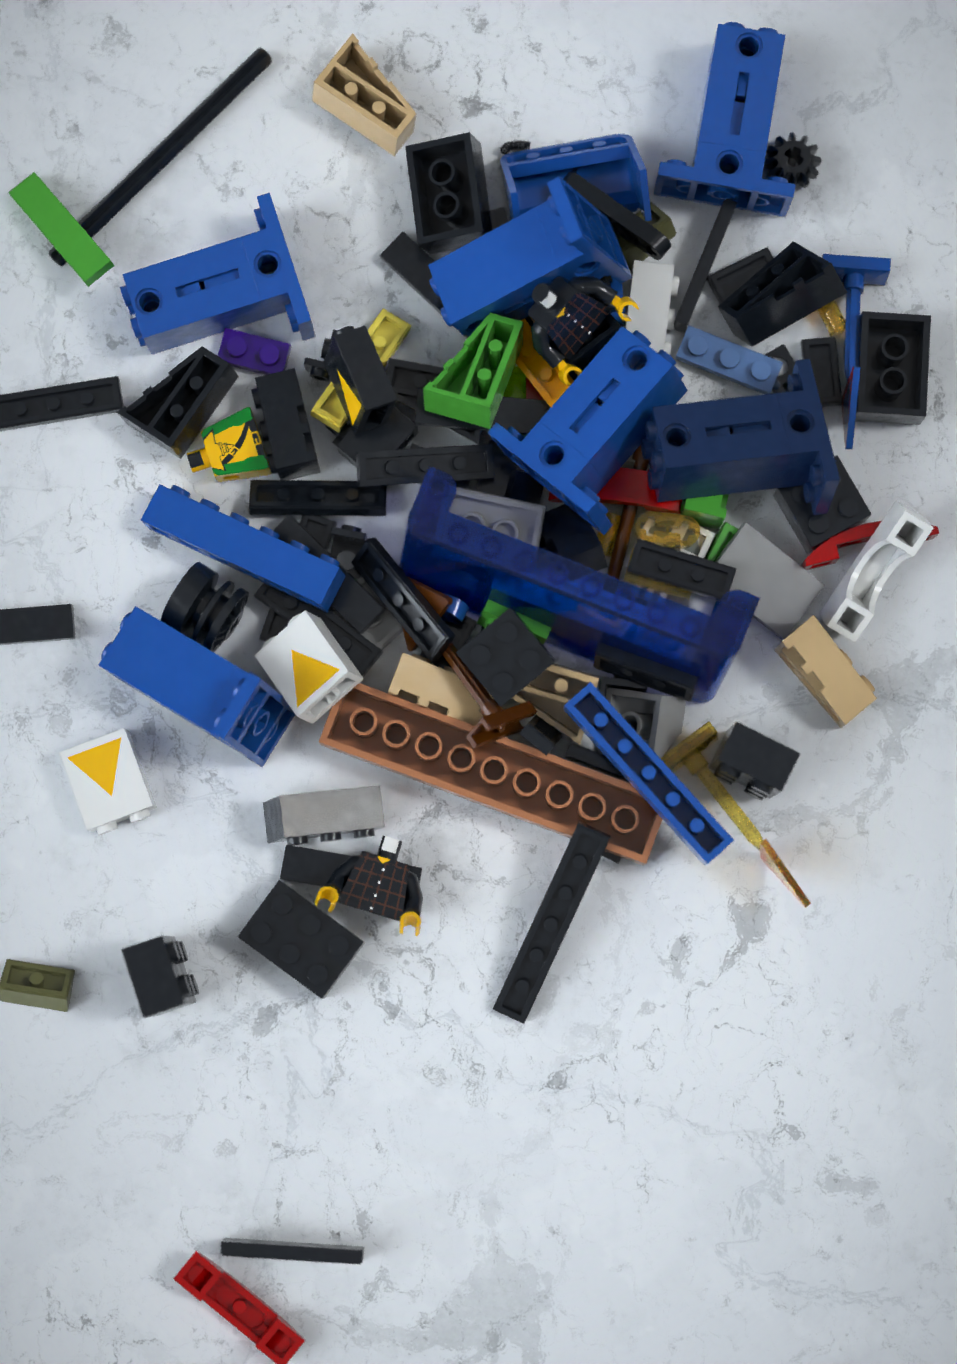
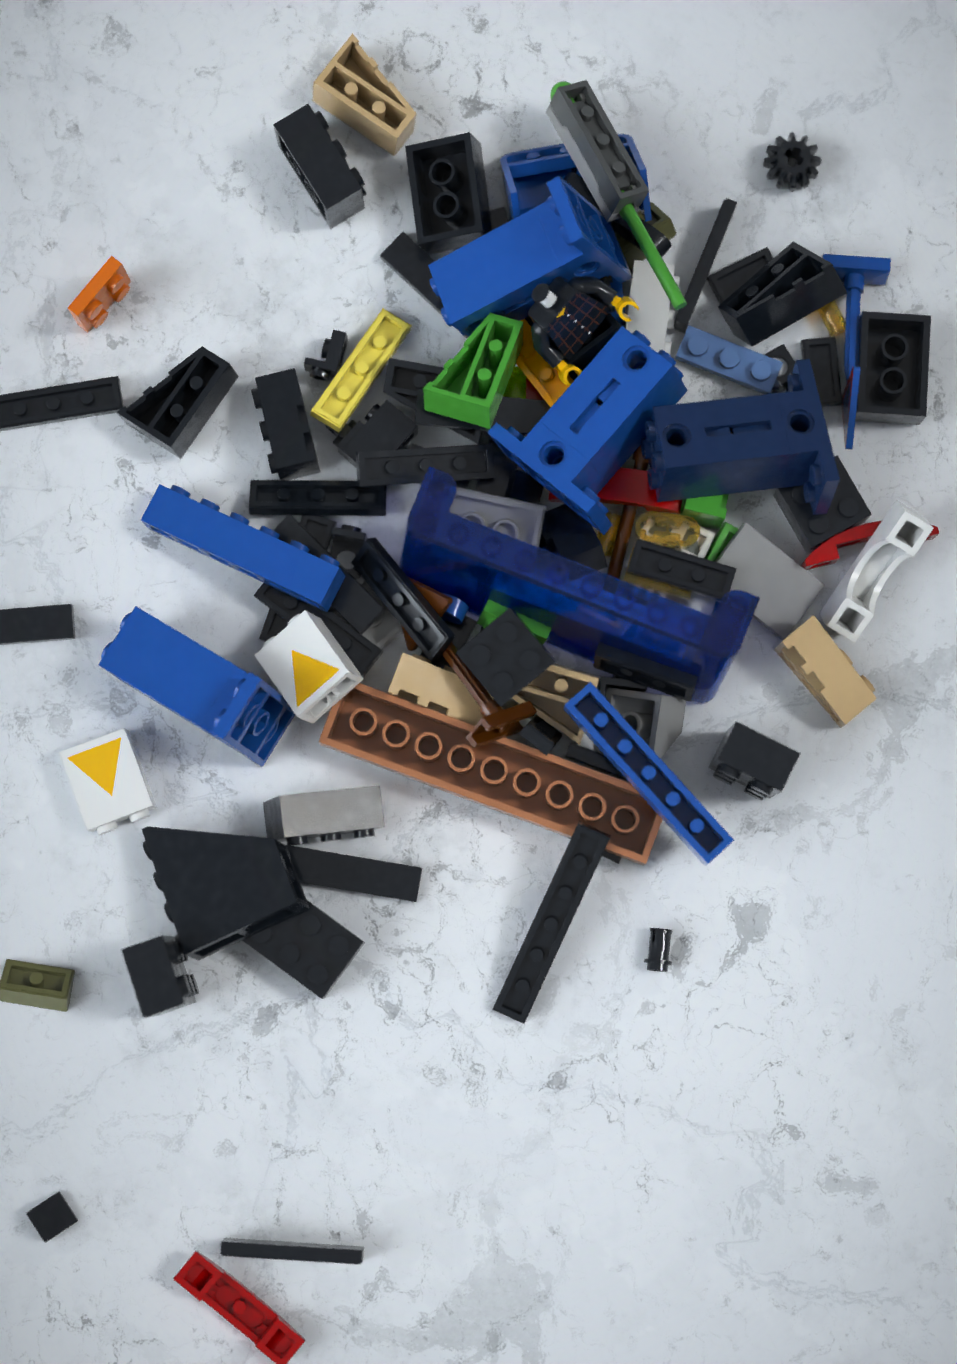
(52, 1217): none -> black slope
(61, 229): bright green tile -> none
(99, 294): none -> orange plate
(171, 145): black axle -> none
(209, 610): black wheel -> none
(218, 288): blue brick -> none
(222, 886): none -> black slope
(232, 449): torso -> none
(254, 352): dark purple plate -> none
(320, 165): none -> black brick
(359, 379): black brick -> none
(377, 885): black torso -> none
(517, 144): black leg -> none
(606, 168): none -> dark grey piece
(659, 950): none -> black pin
(689, 755): clear yellow piece -> none
(734, 127): blue brick -> none

